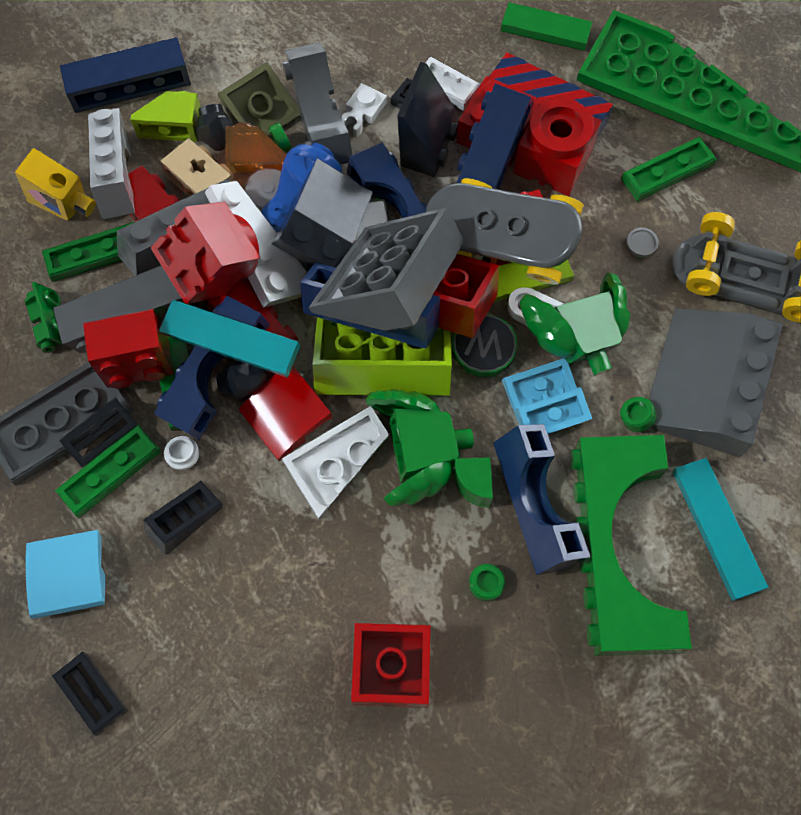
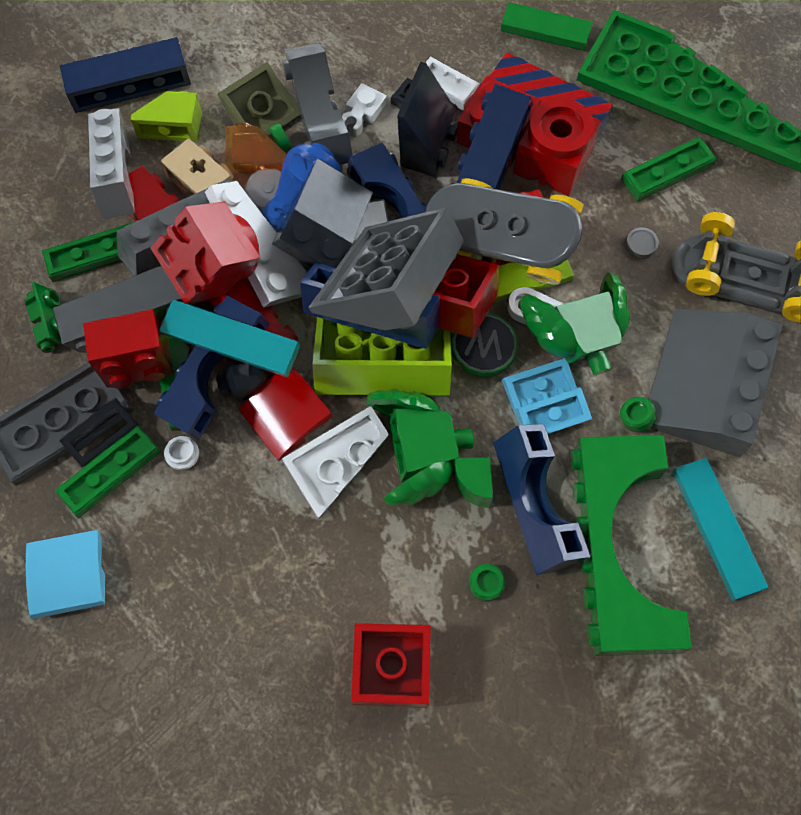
(53, 186): yellow torso -> none
(108, 717): black tile -> none
(189, 525): black slope -> none
(212, 126): black rock -> none

